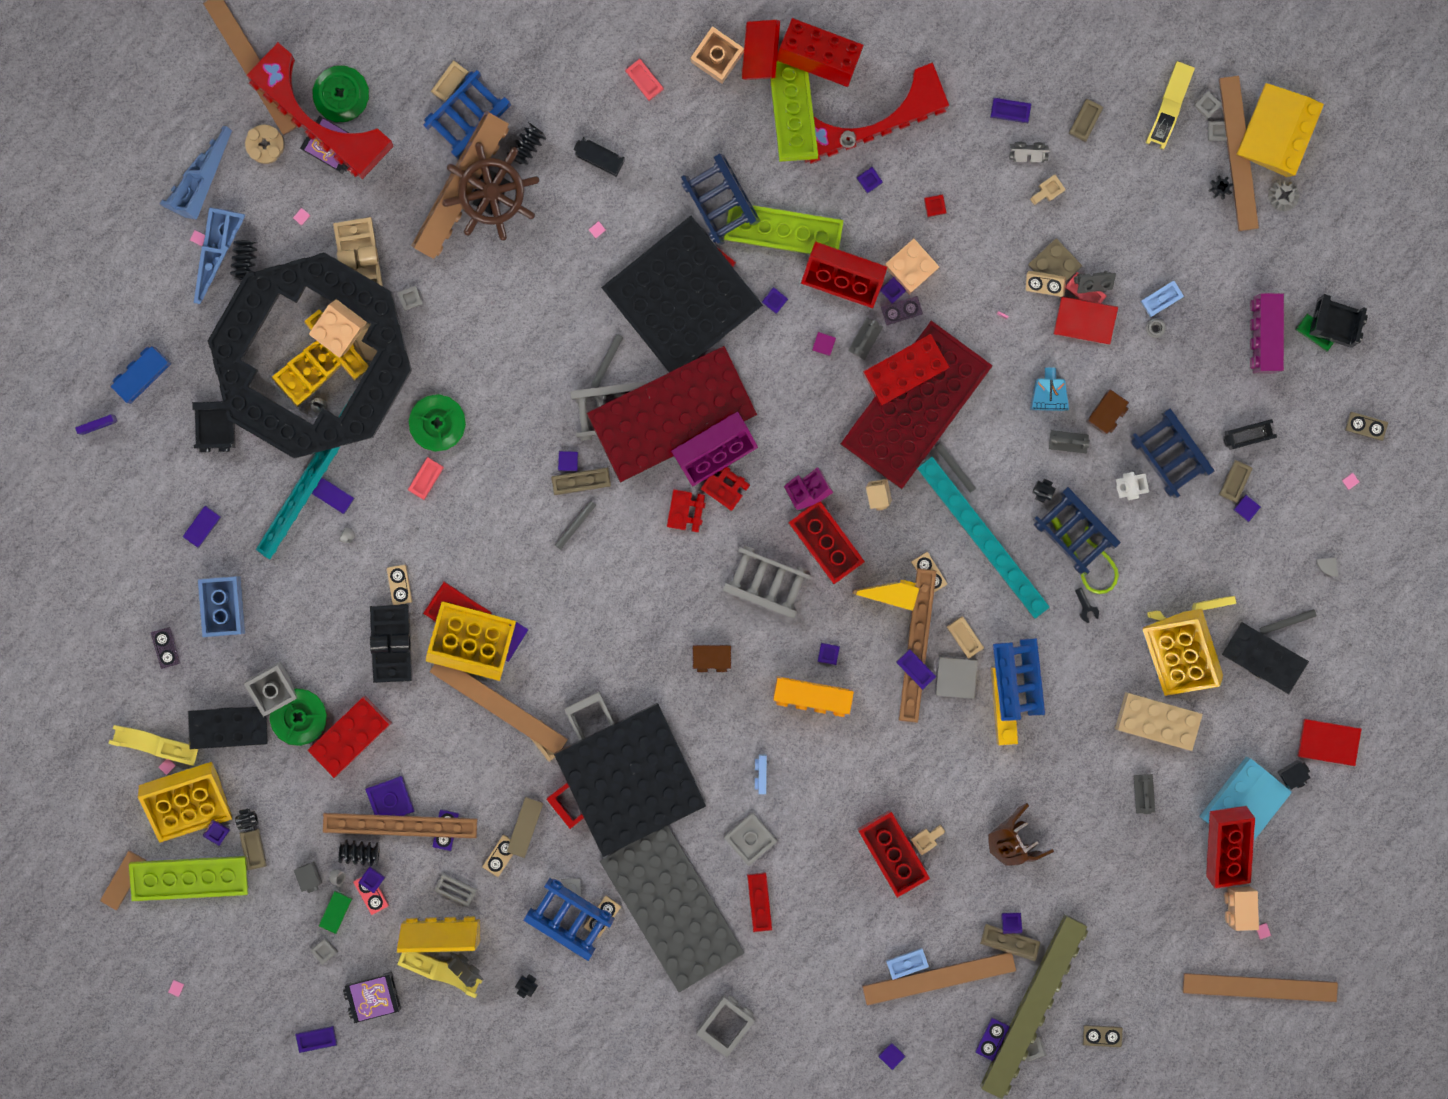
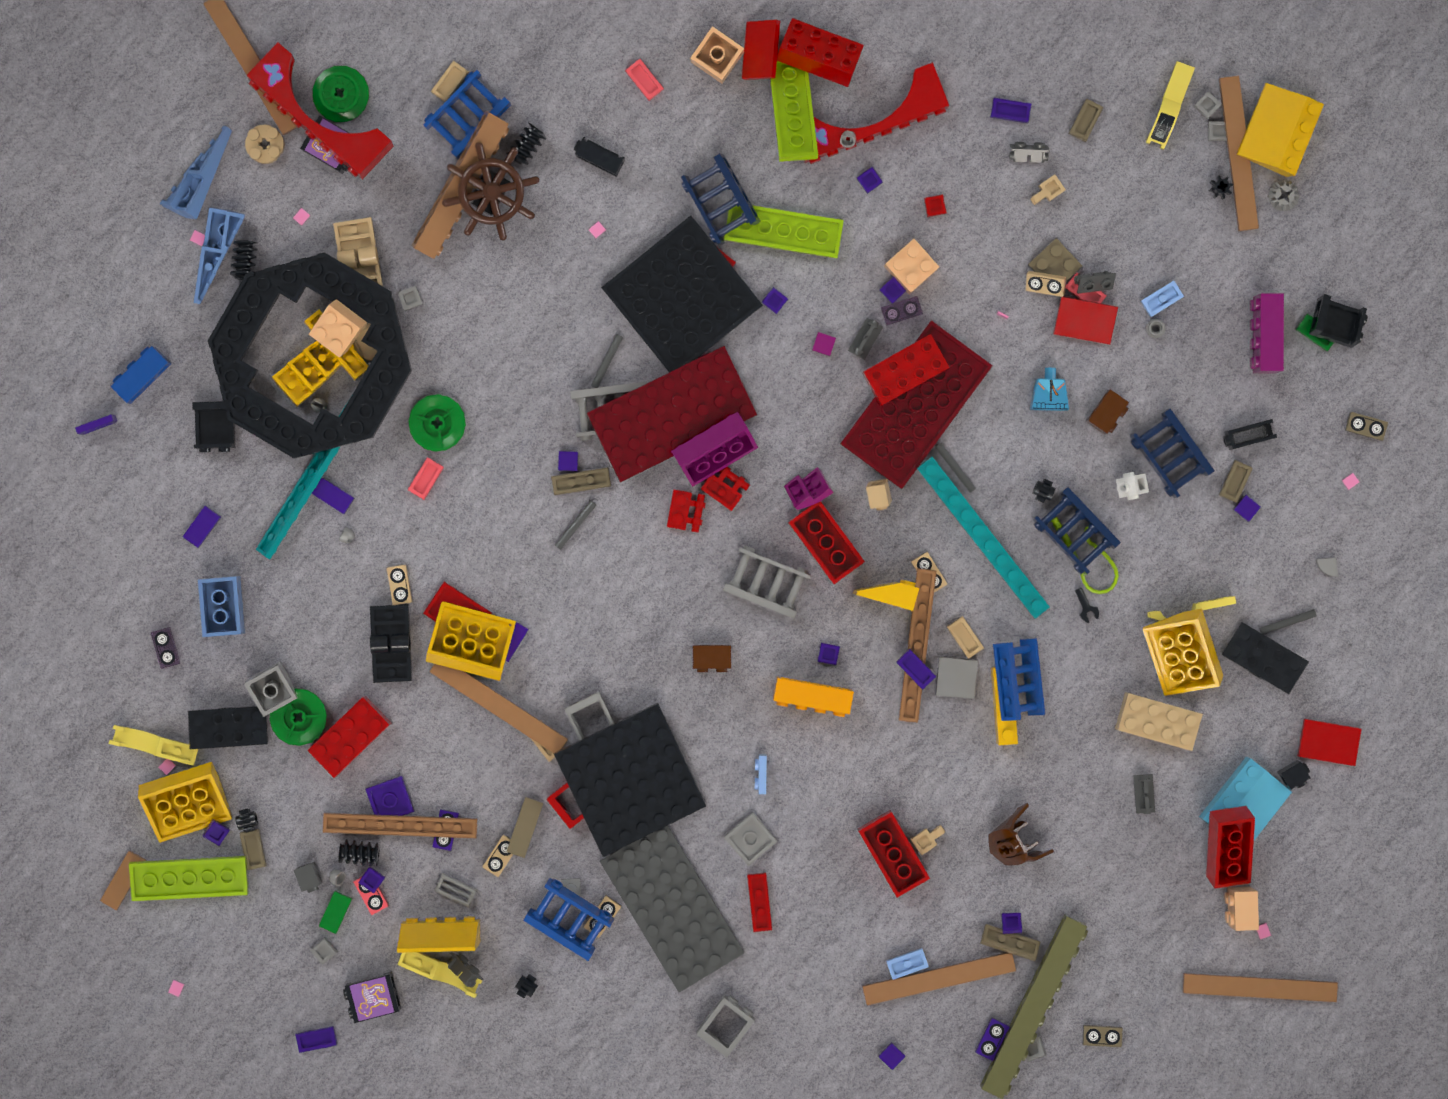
(844, 275): red brick -> none
(1069, 441): dark grey hinge -> none

